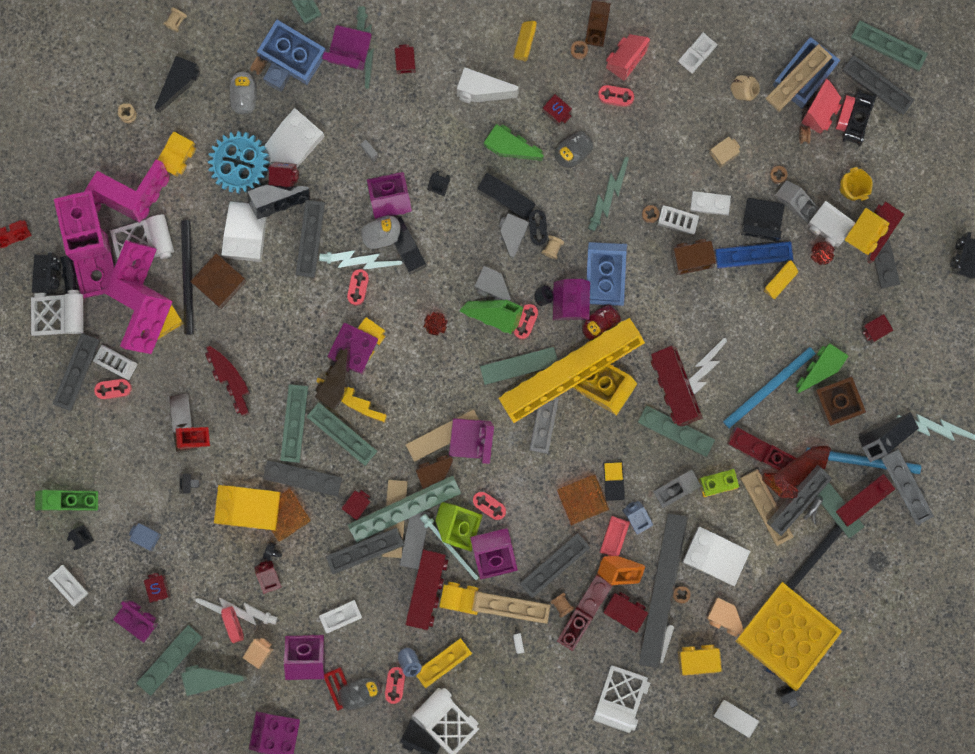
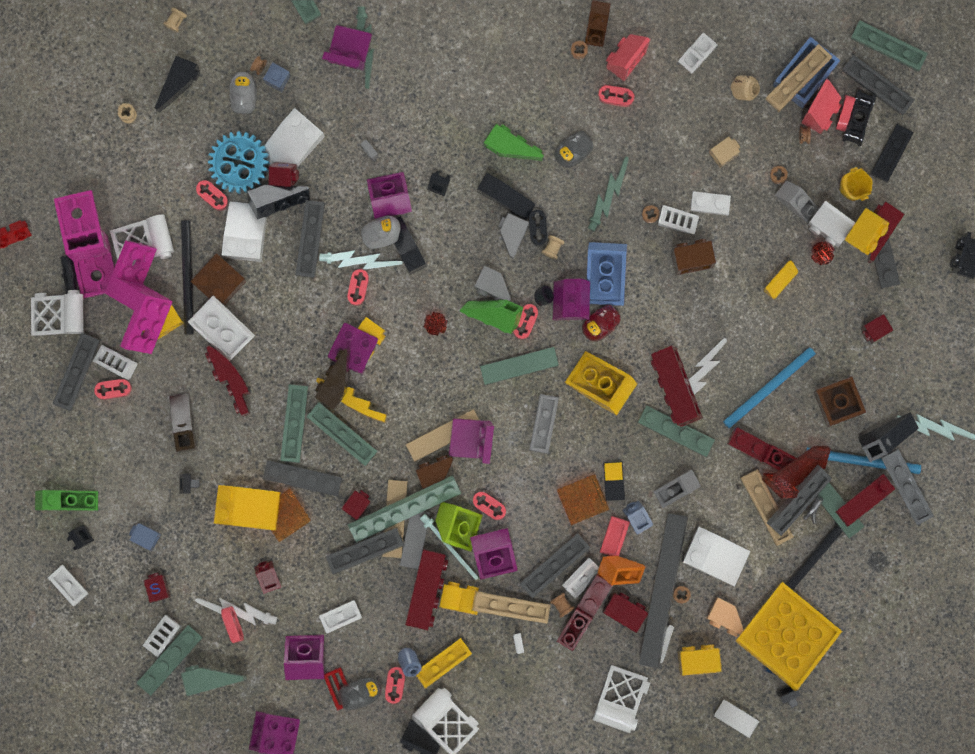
(45, 273): black bracket -> none
(124, 199): dark pink bracket -> none
(135, 621): magenta bracket -> none
(166, 619): none -> white slope
(176, 153): yellow brick -> none
(192, 437): red slope -> none
(209, 198): none -> coral beam
(221, 328): none -> white tile
(258, 652): light nougat slope -> none
(270, 551): black tile -> none
(291, 51): medium blue brick -> none
(405, 59): dark red brick -> none
(481, 87): white slope -> none
(525, 40): yellow slope -> none
(557, 110): dark red brick -> none
(571, 370): yellow brick -> none
(581, 578): none -> white plate
(718, 483): lime hips -> none
(754, 255): blue tile -> none
(763, 219): black bracket -> none
(827, 364): bright green slope -> none
(891, 153): none -> black tile

